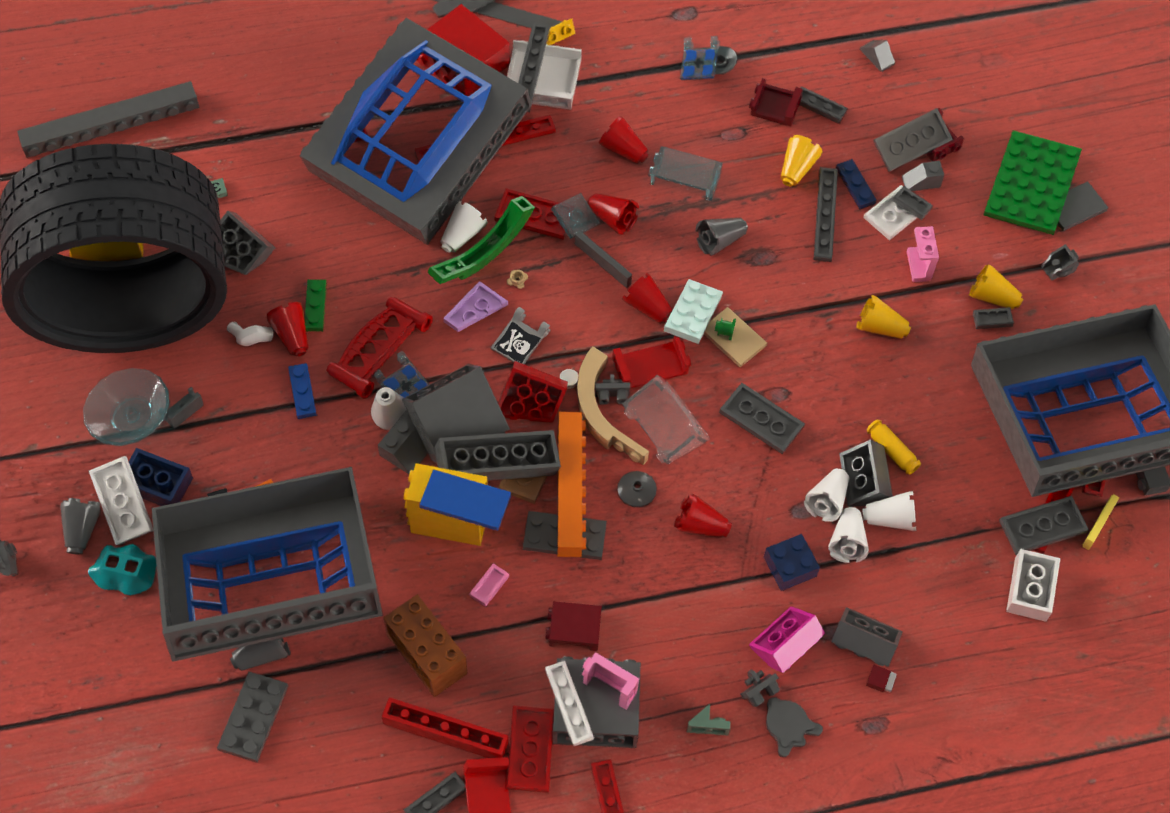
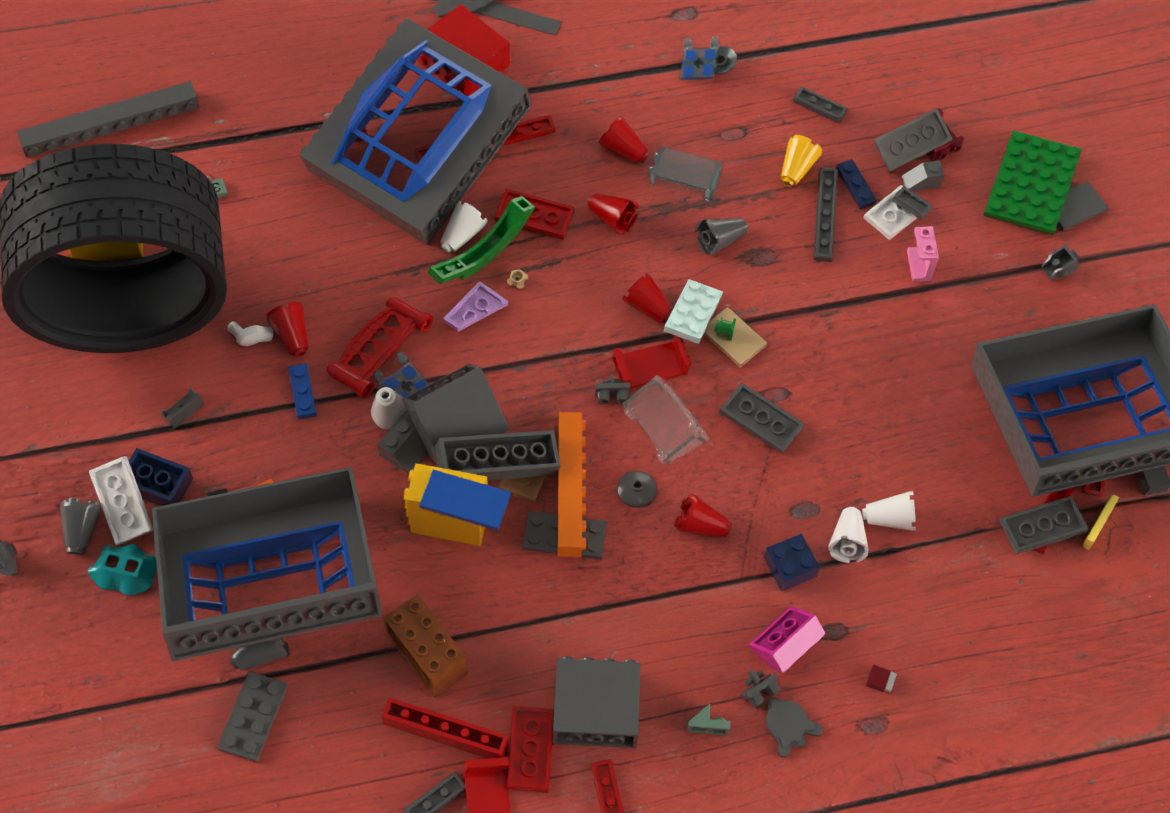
(116, 397): clear light blue dish -> none
(242, 244): dark grey wedge -> none
(315, 305): green plate -> none
(489, 585): bright pink tile -> none
(518, 339): flag -> none
(531, 394): red wedge -> none
(534, 58): dark grey plate -> none
(556, 77): white panel -> none
(560, 32): yellow hinge -> none
(569, 703): white tile -> none
(570, 376): white tile -> none
(574, 624): dark red panel -> none
(575, 215): clear light blue tile -> none
(597, 425): tan arch -> none
(603, 259): dark grey tile -> none
(613, 676): bright pink panel -> none
(775, 103): dark red panel -> none
(828, 496): white cone -> none
(867, 473): dark grey slope -> none
(867, 637): dark grey slope -> none
(879, 54): slope -> none
(882, 319): yellow cone -> none
(893, 447): yellow axle -> none
(993, 318): dark grey plate -> none
(995, 289): yellow cone -> none
(1033, 585): white brick -> none

